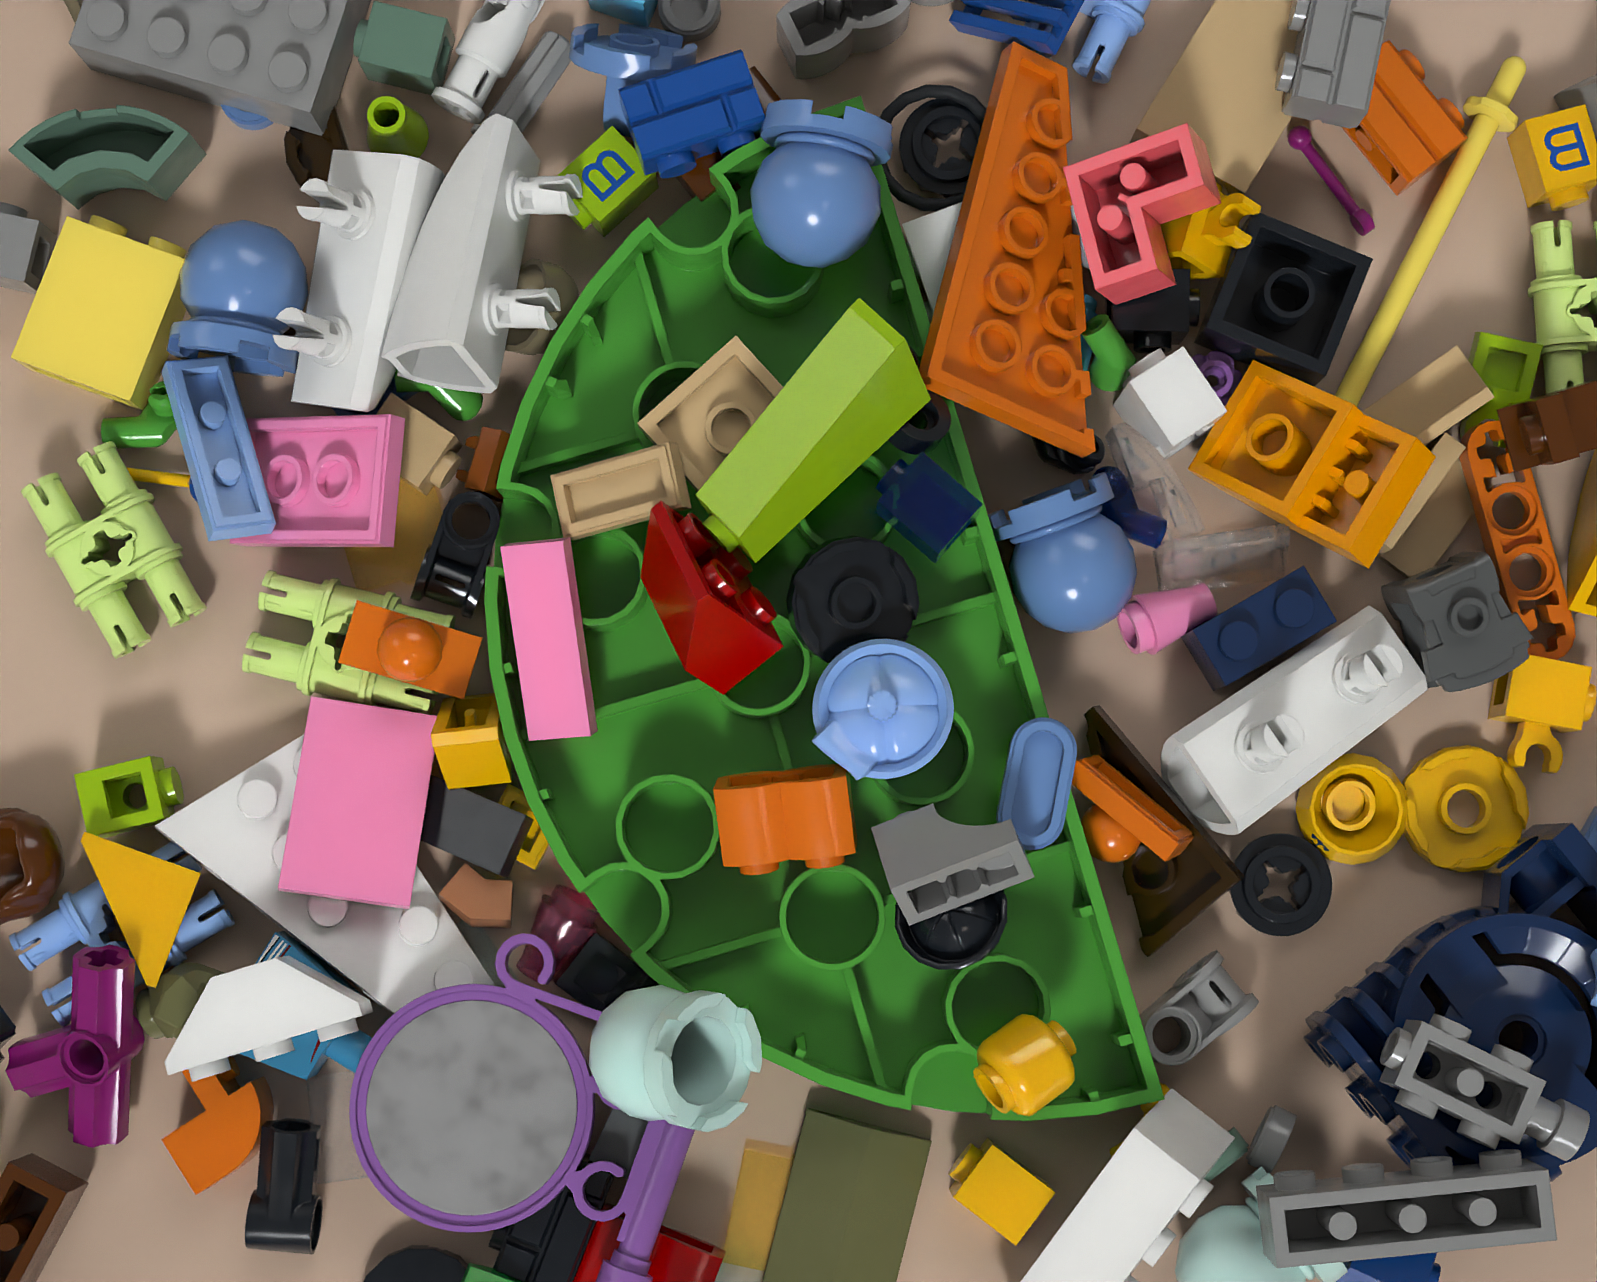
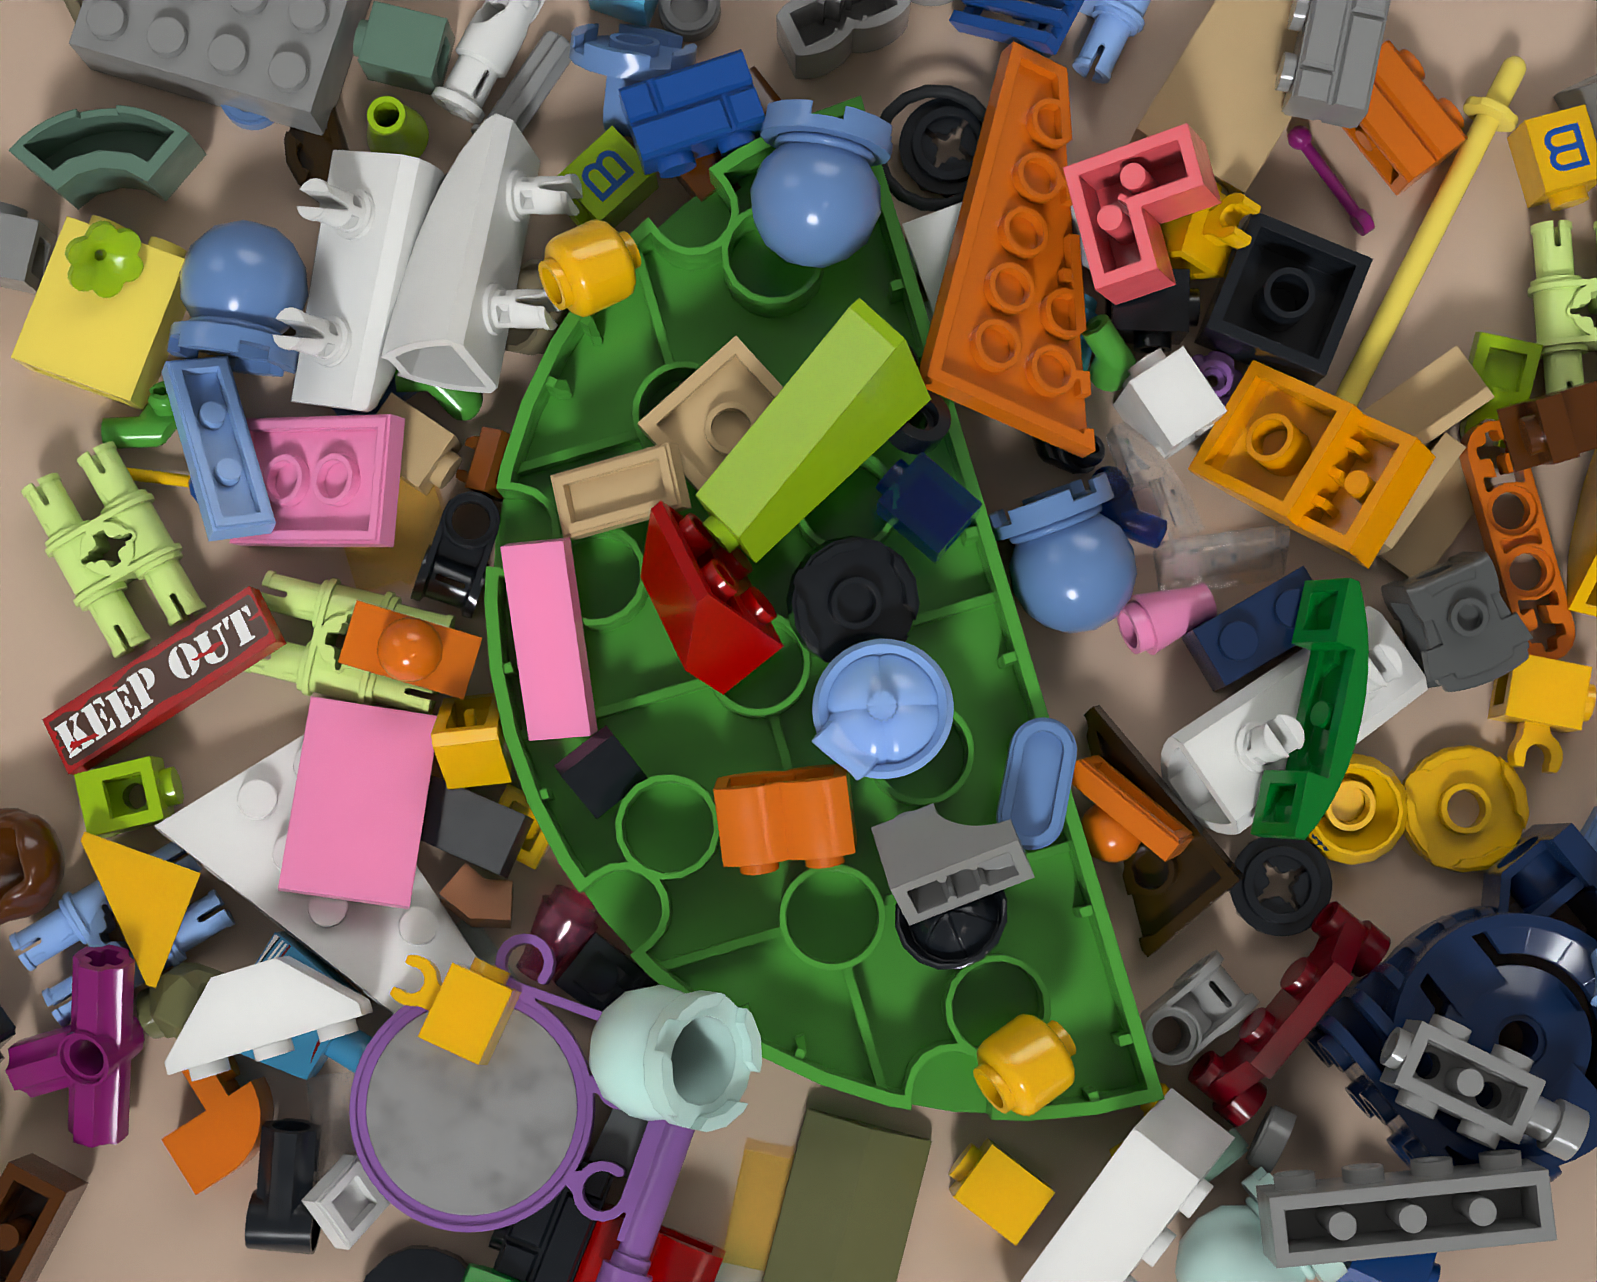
(104, 259): none -> lime plant
(164, 681): none -> tile
(345, 1202): none -> white tile
(464, 1010): none -> yellow brick
(589, 268): none -> yellow head
(600, 772): none -> black tile
(1276, 1031): none -> dark red plate
(1330, 710): none -> green slope

